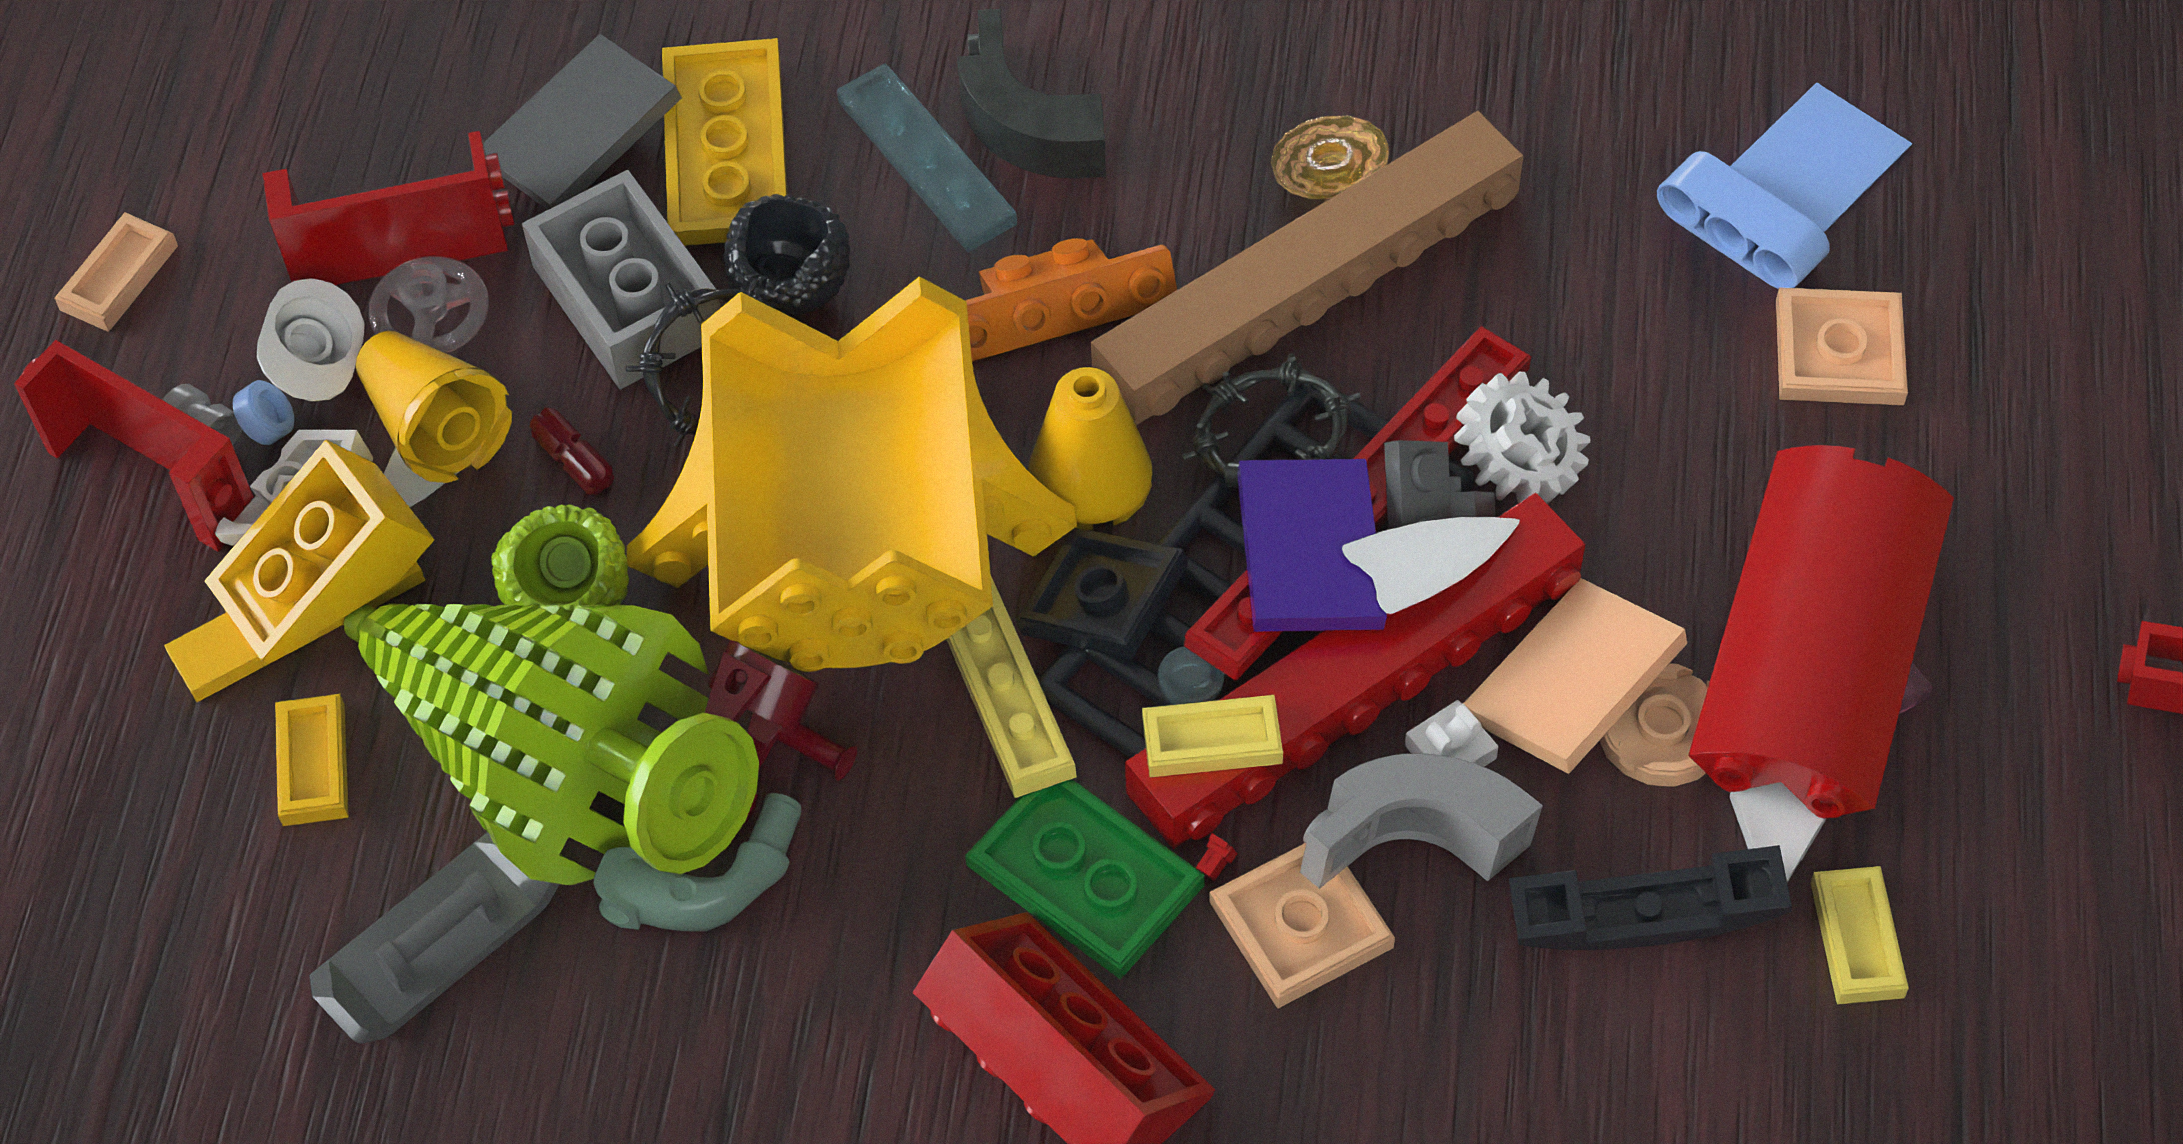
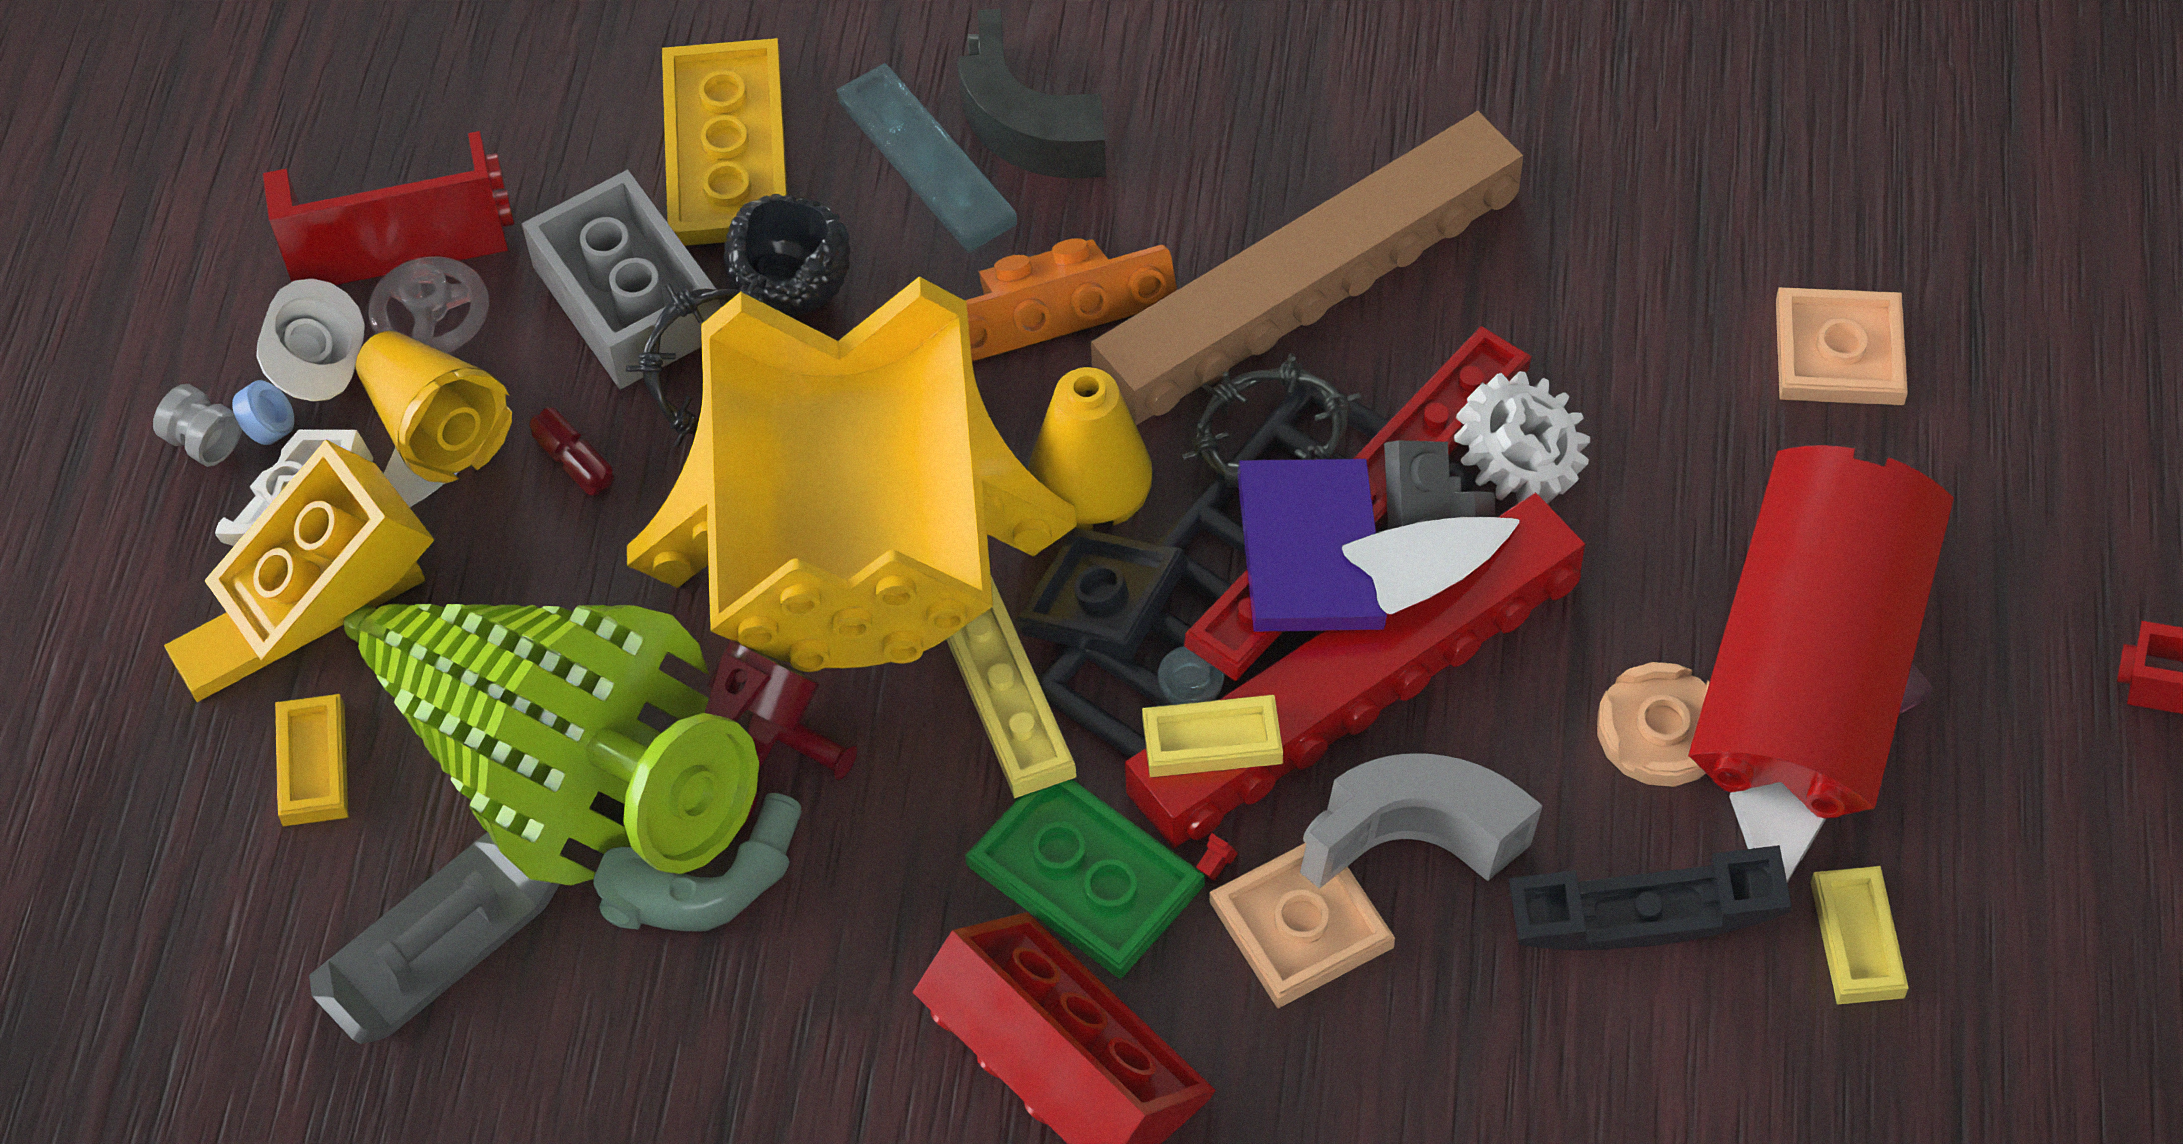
(71, 391): red panel -> none
(116, 272): light nougat tile -> none
(561, 560): lime hair -> none
(580, 123): dark grey tile -> none
(1328, 156): clear yellow dish -> none
(1453, 734): white tile -> none
(1575, 674): light nougat tile -> none
(1785, 188): light blue piece -> none

